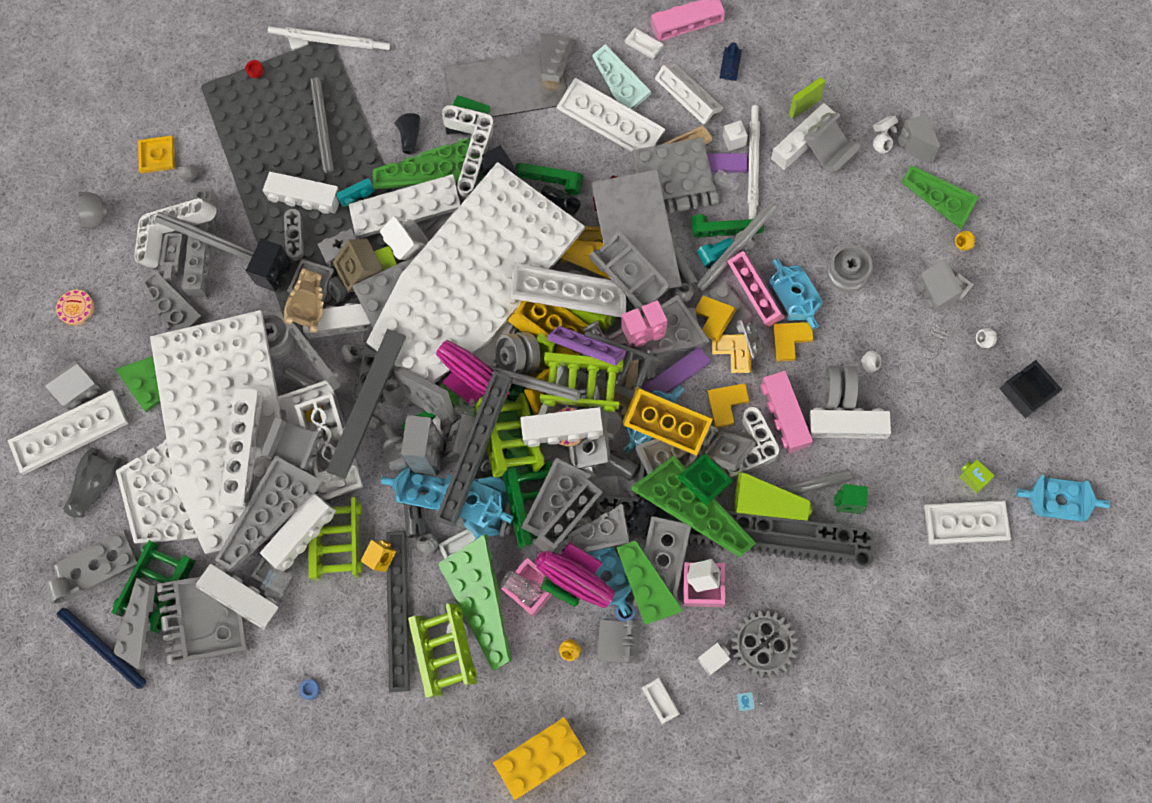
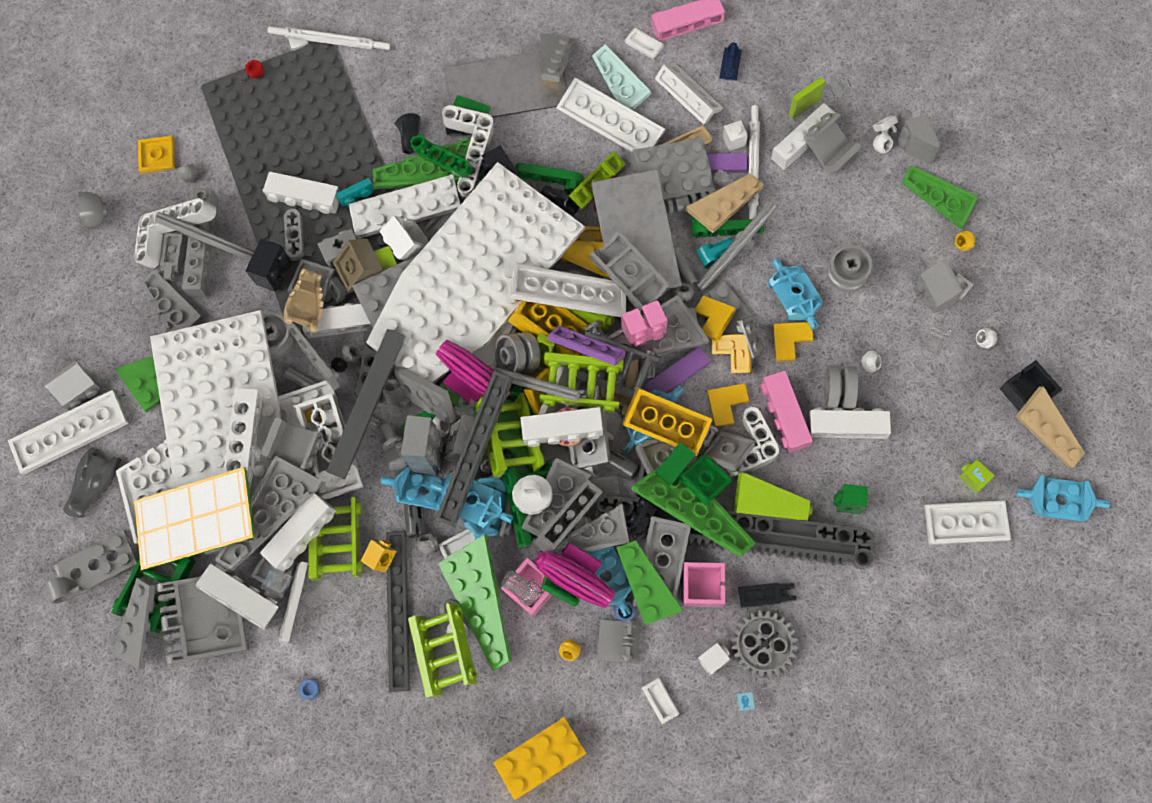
(75, 307): light nougat tile -> none
(101, 648): dark blue axle -> none
(194, 519): none -> white piece
(293, 602): none -> white tile
(322, 125): light grey axle -> none
(334, 364): none -> black hinge
(420, 146): none -> green beam
(532, 494): none -> white tile
(605, 170): none -> lime slope
(675, 463): none -> green tile
(704, 575): white brick -> none
(724, 203): none -> tan wing
(756, 289): bright pink brick -> none
(764, 594): none -> black hinge
(818, 482): light grey axle -> none
(1047, 424): none -> tan wing

